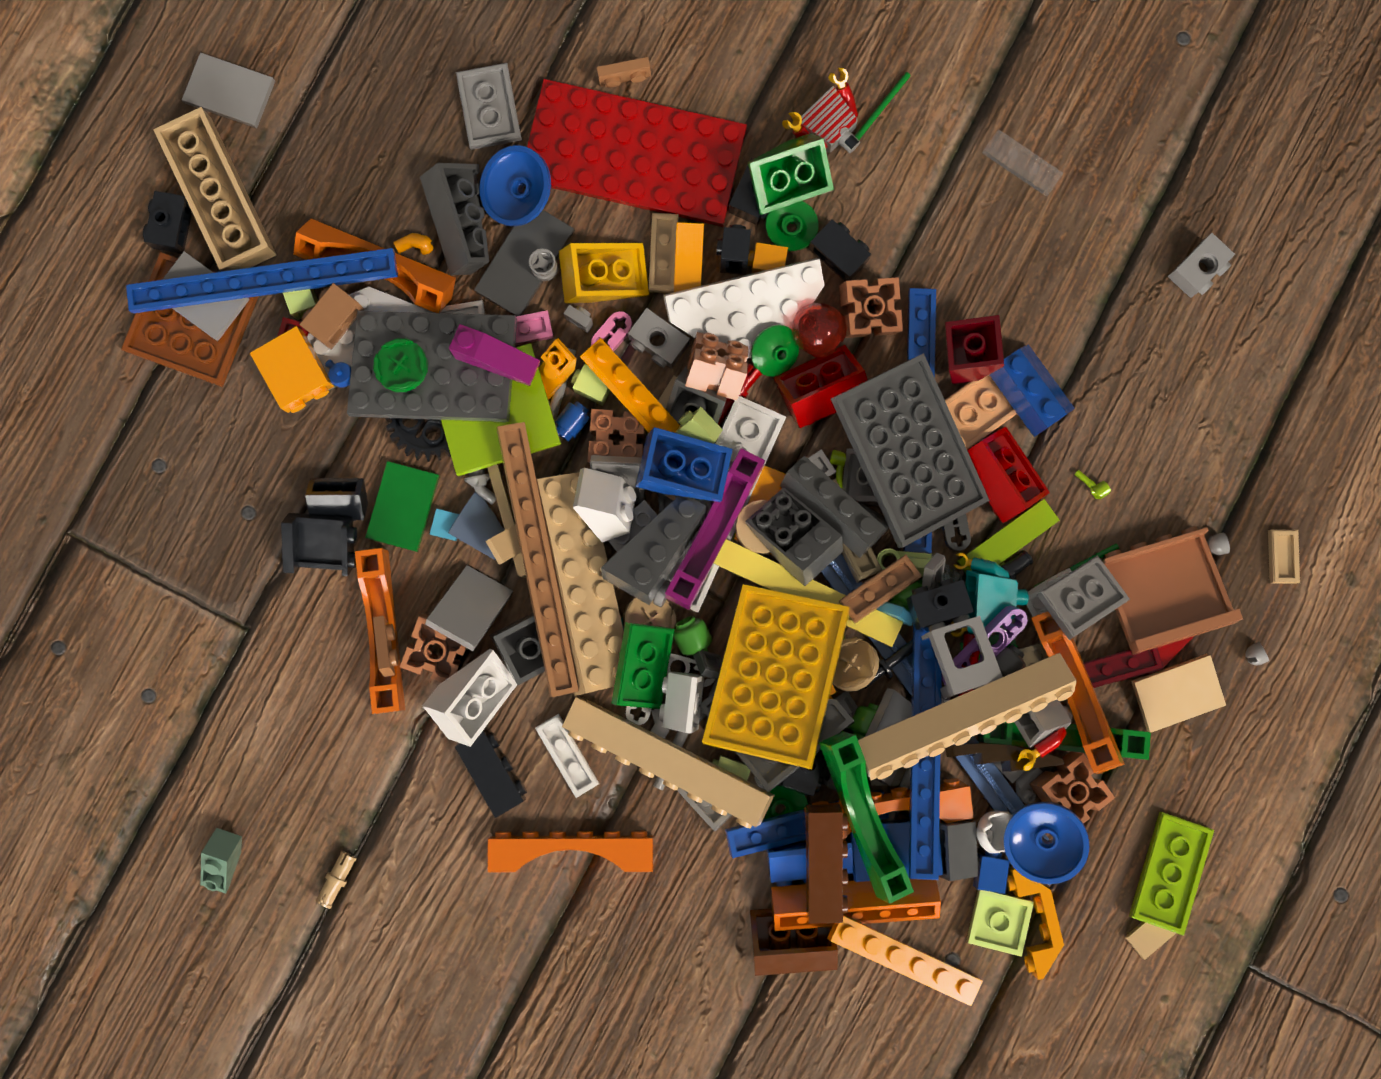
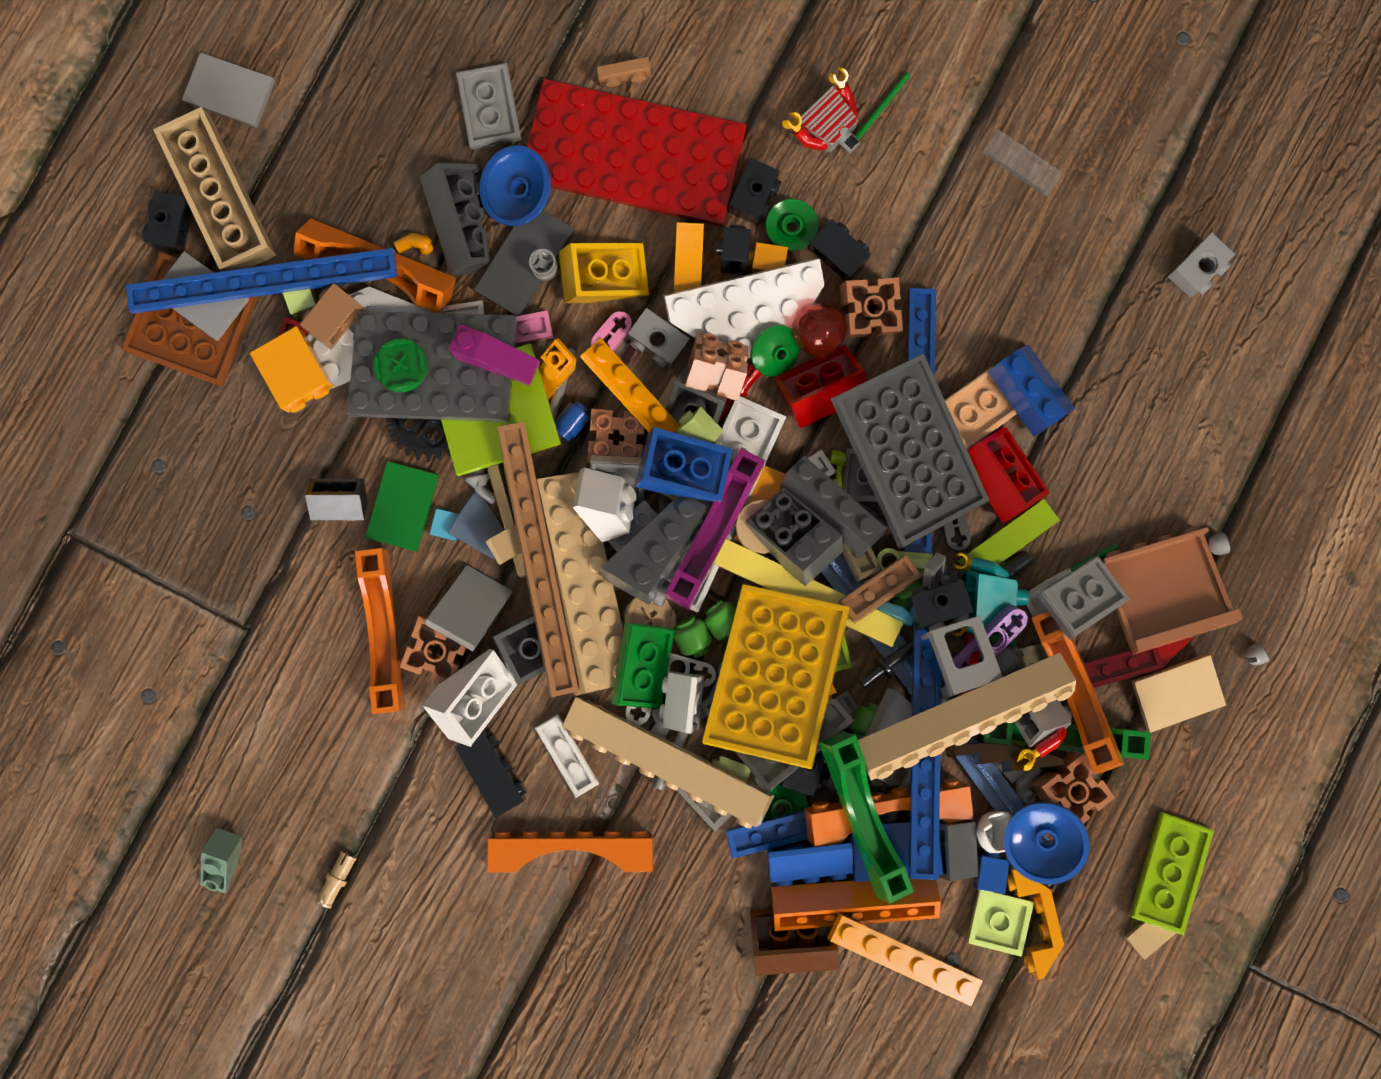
(318, 542): black panel -> none
(339, 373): blue piece -> none
(386, 656): medium nougat plate -> none
(579, 317): light grey plate -> none
(589, 385): yellowish green brick -> none
(663, 253): tan tile -> none
(708, 664): dark grey tile -> none
(720, 619): none -> bright green head
(791, 173): green slope -> none
(825, 863): reddish brown brick -> none
(855, 665): tan tile -> none
(974, 348): dark red slope -> none
(1098, 491): lime hand -> none
(1283, 556): tan tile -> none

